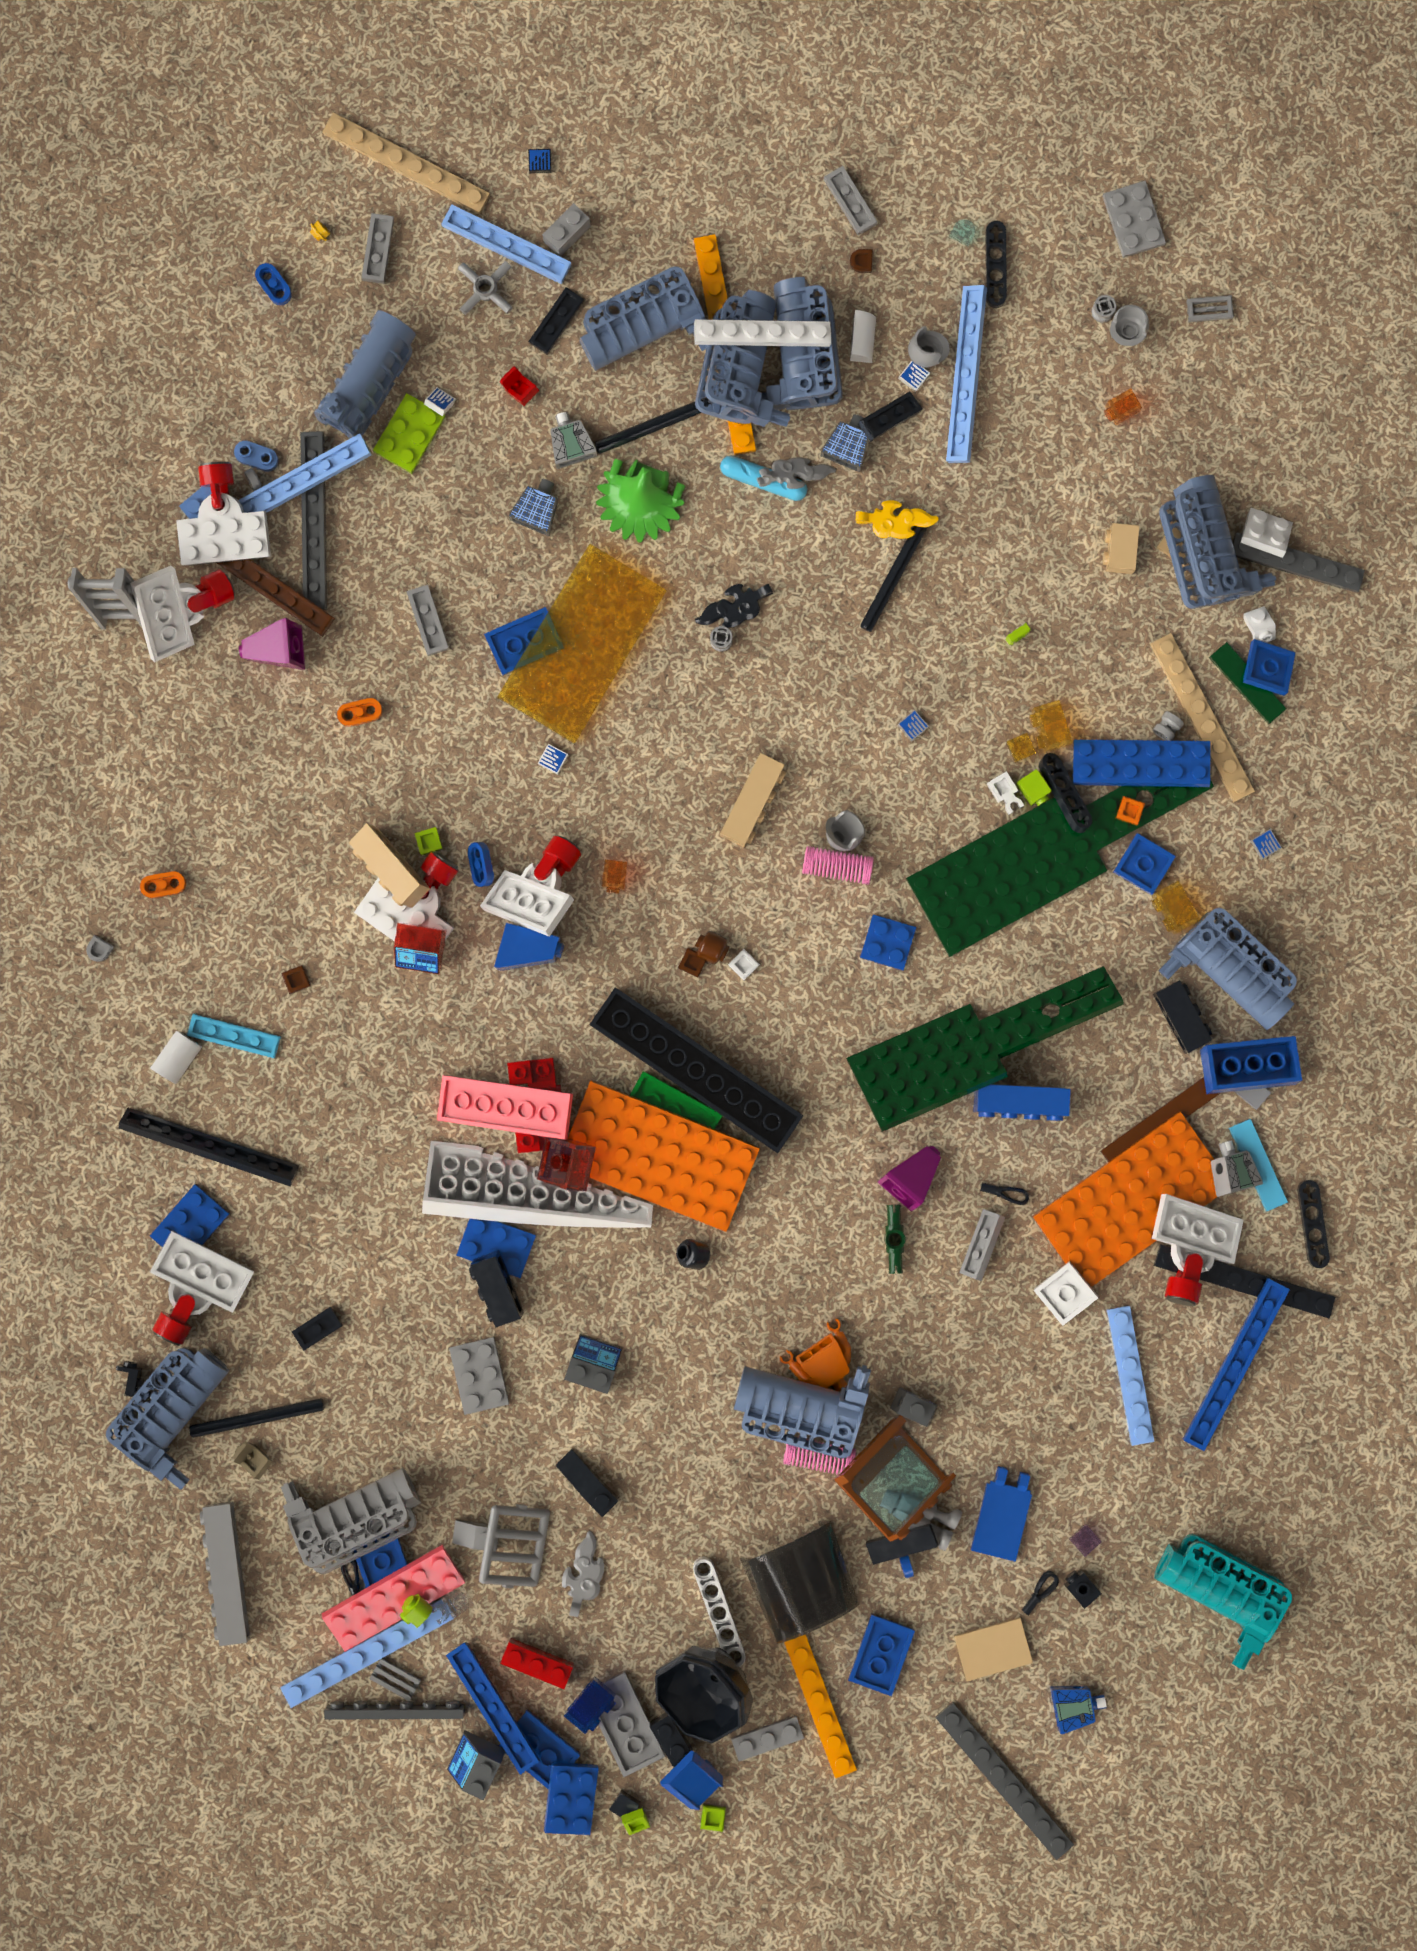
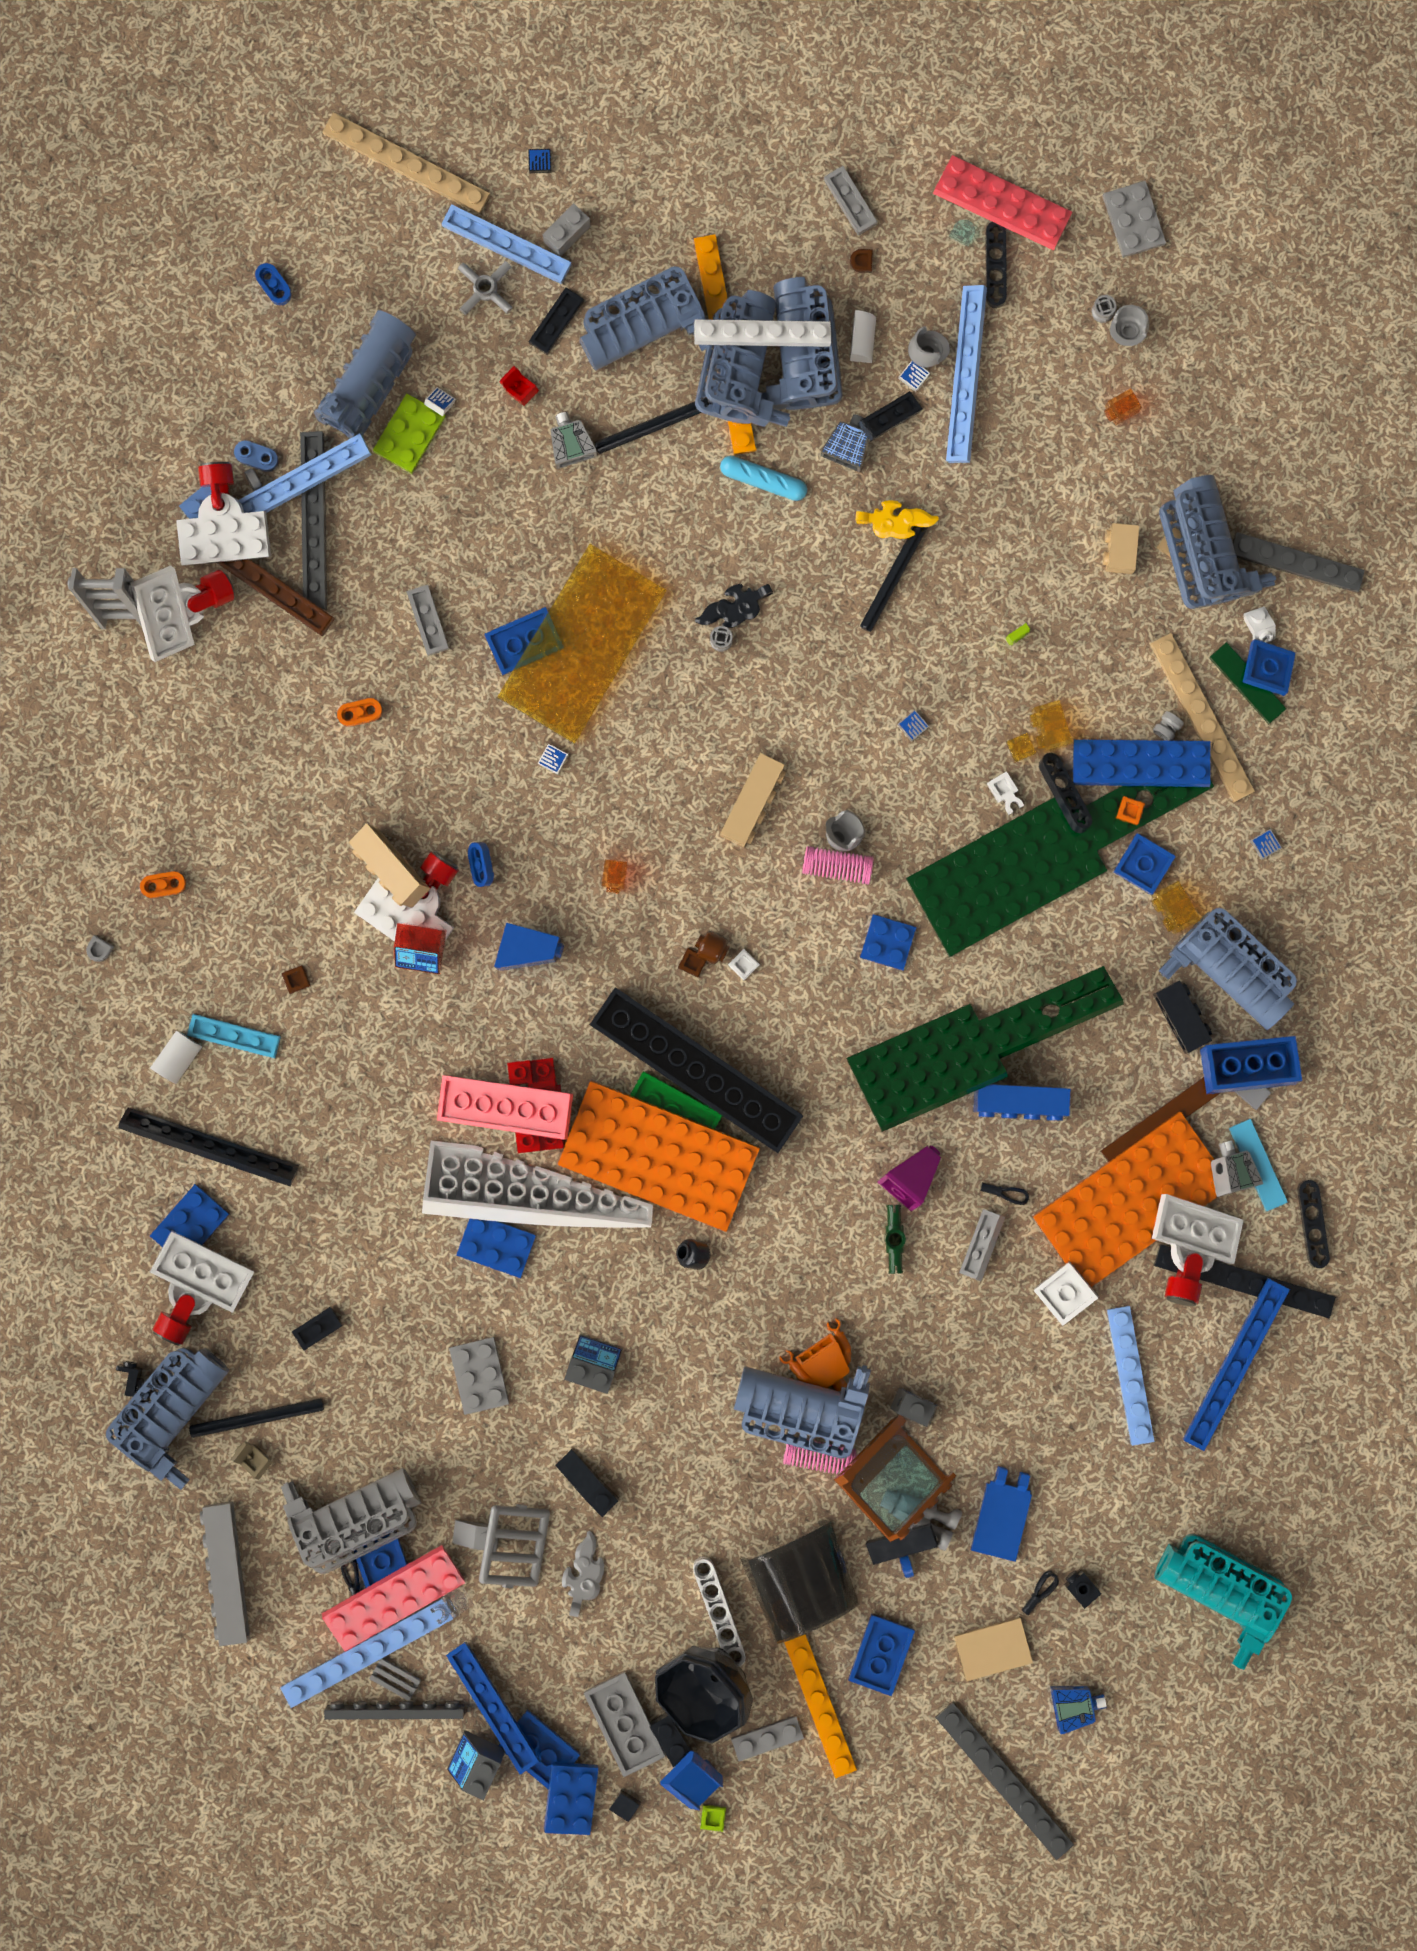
(276, 645): slope -> none
(319, 231): yellow plate -> none
(377, 248): light grey plate -> none
(415, 1610): lime plate -> none
(428, 841): lime plate -> none
(496, 1289): black brick -> none
(535, 896): white plate -> none
(536, 508): dark grey torso -> none
(537, 1663): red brick -> none
(566, 1163): clear red slope -> none
(590, 1705): clear blue brick -> none
(635, 1821): lime tile -> none
(639, 500): bright green piece -> none
(787, 470): light grey piece -> none
(1002, 202): none -> coral plate
(1034, 788): lime brick -> none
(1085, 1540): clear purple plate -> none
(1209, 317): light grey tile -> none
(1266, 532): white plate -> none

